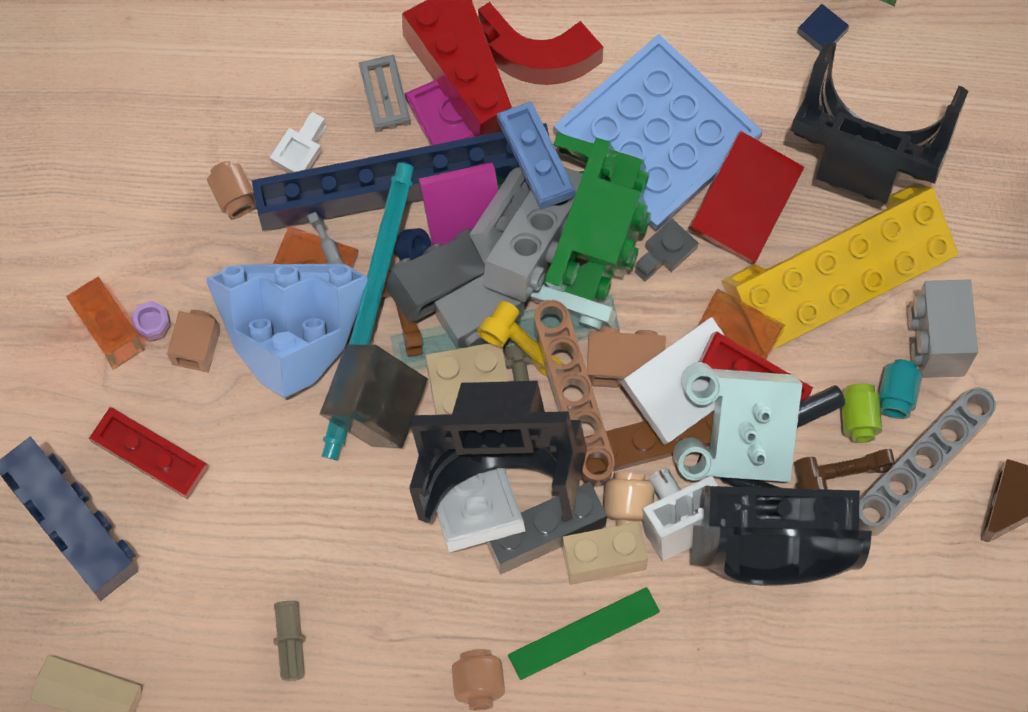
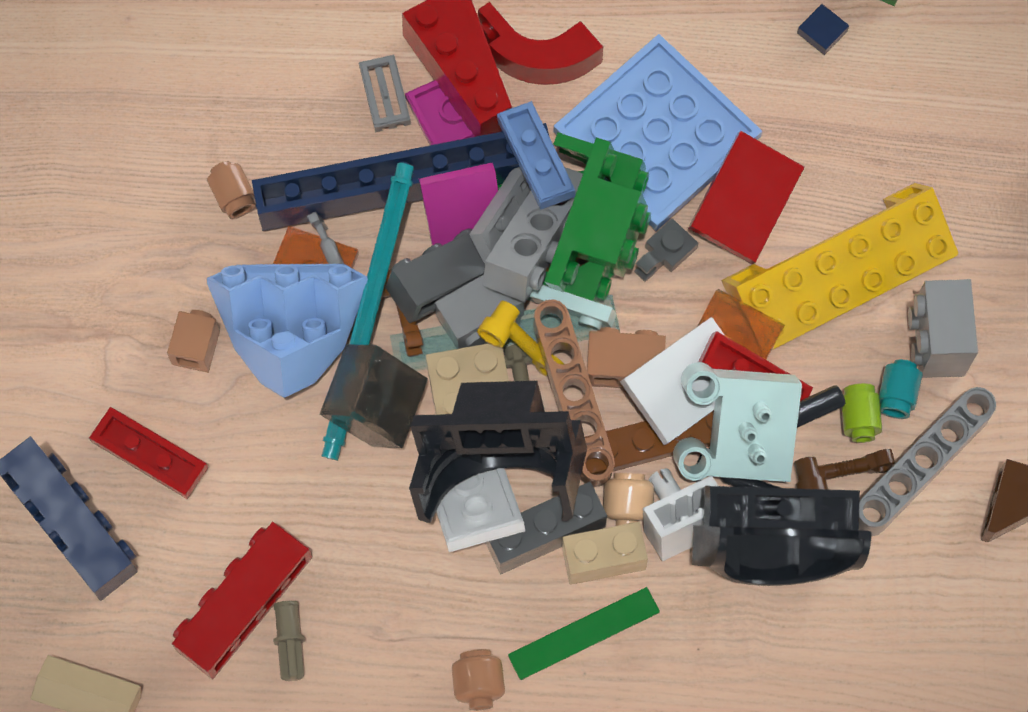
(105, 322): clear orange brick -> none
(150, 321): lavender tile -> none
(241, 600): none -> red brick
(300, 150): white plate -> none
(411, 243): dark blue tile -> none
(861, 153): black piece -> none

